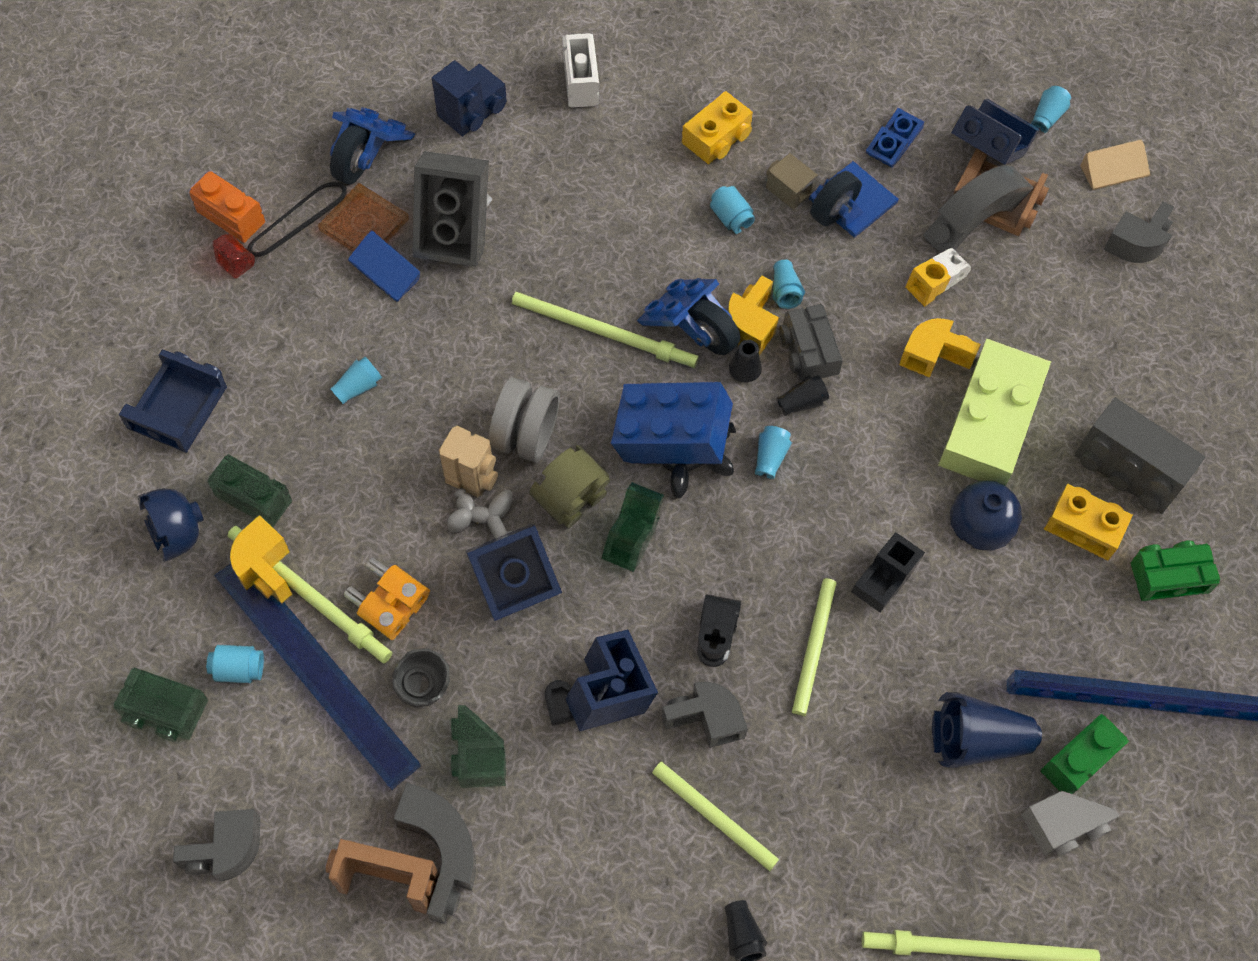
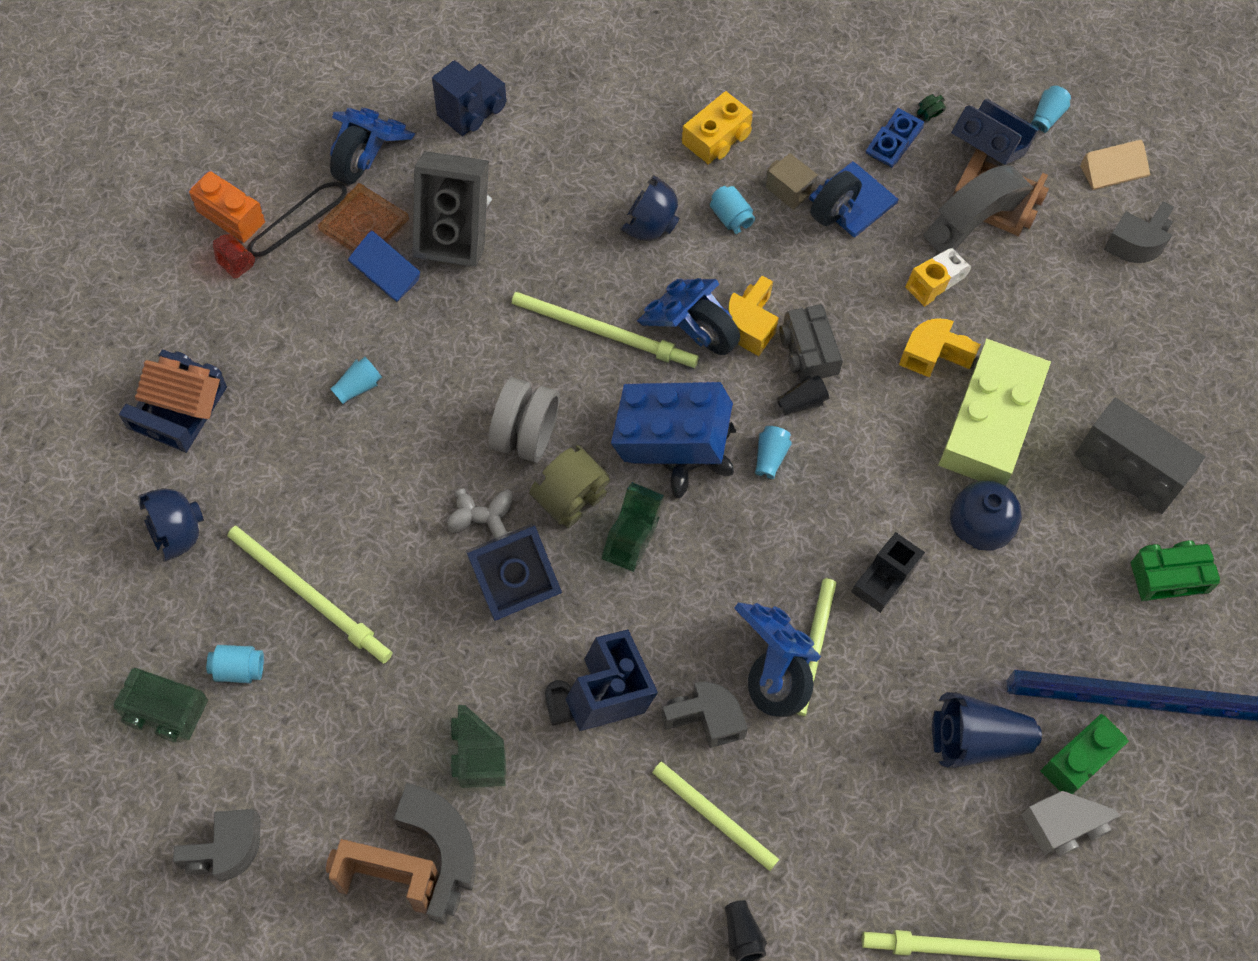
(177, 389): none -> nougat brick
(249, 490): clear green brick -> none
(254, 555): yellow brick -> none
(324, 680): clear blue tile -> none
(392, 601): light orange piece -> none
(409, 674): dark grey hair -> none
(468, 461): tan brick -> none
(580, 70): white brick -> none
(653, 212): none -> dark blue cylinder
(717, 625): black piece -> none
(746, 363): black cone -> none
(781, 677): none -> plate
(786, 286): medium azure cone -> none
(931, 107): none -> dark green plate
(1088, 521): yellow brick -> none

